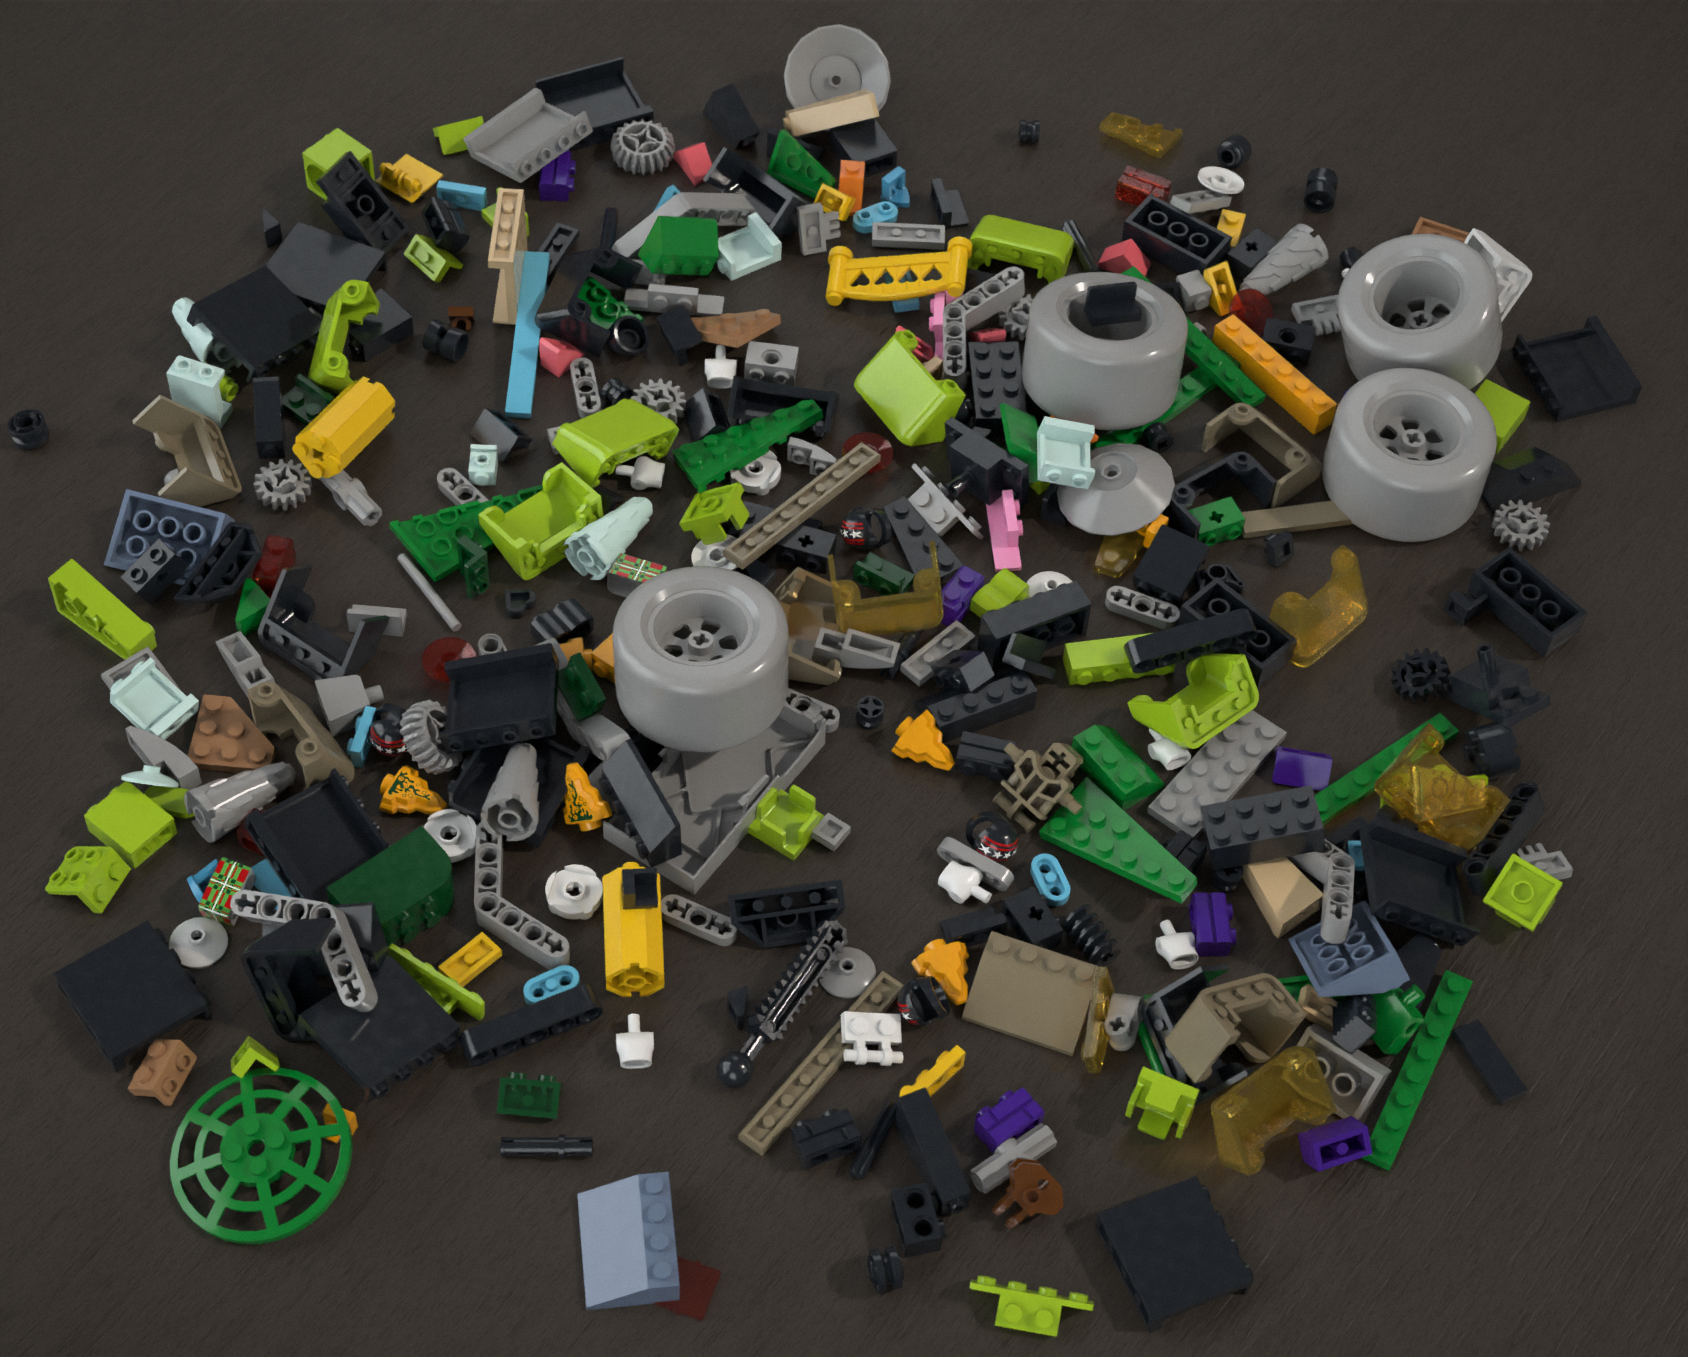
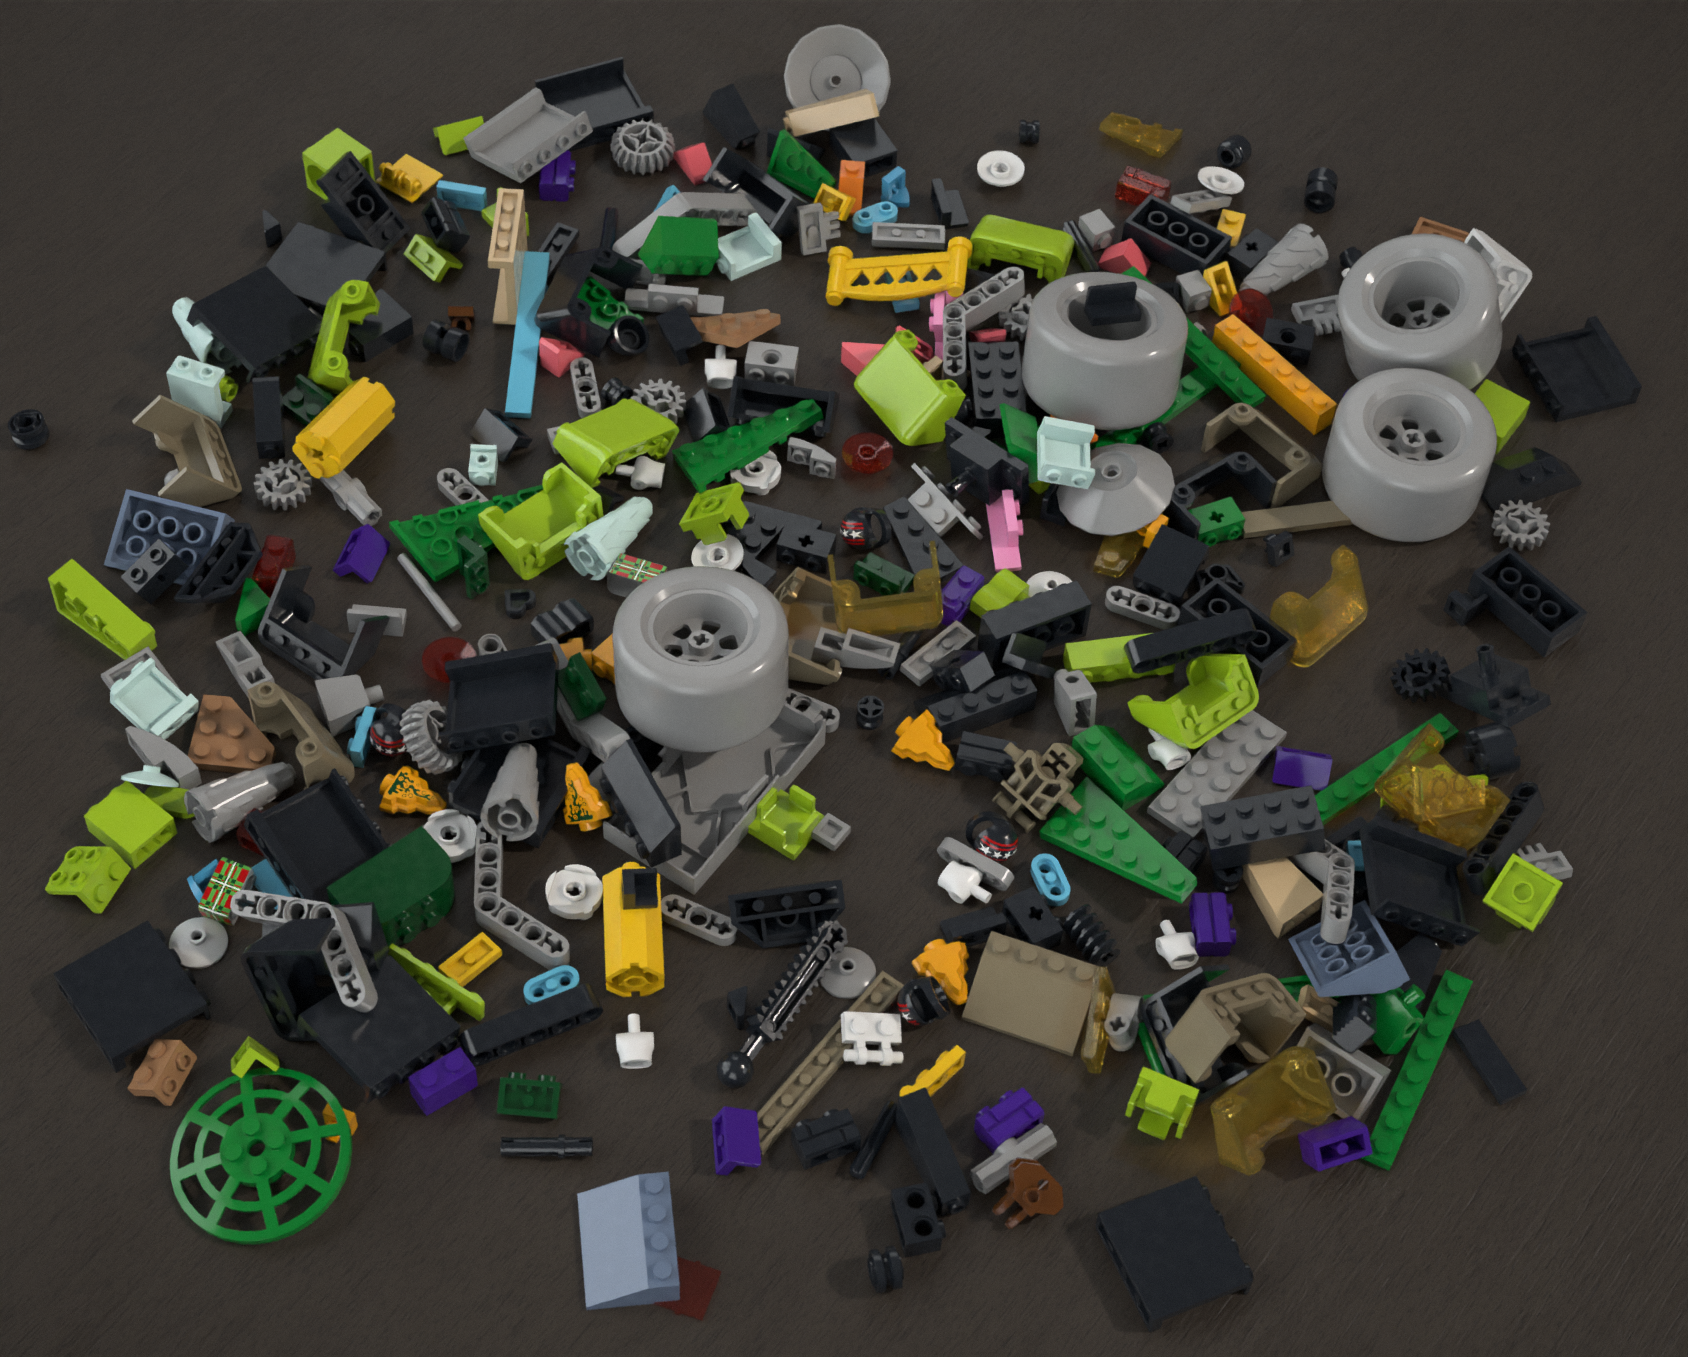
(362, 553): none -> dark purple panel
(443, 1081): none -> dark purple brick
(735, 1139): none -> dark purple panel
(801, 506): dark tan tile -> none
(858, 355): none -> coral slope
(1000, 168): none -> white dish
(1028, 1308): lime bracket -> none
(1074, 691): none -> light grey torso
(1096, 230): none -> light grey brick

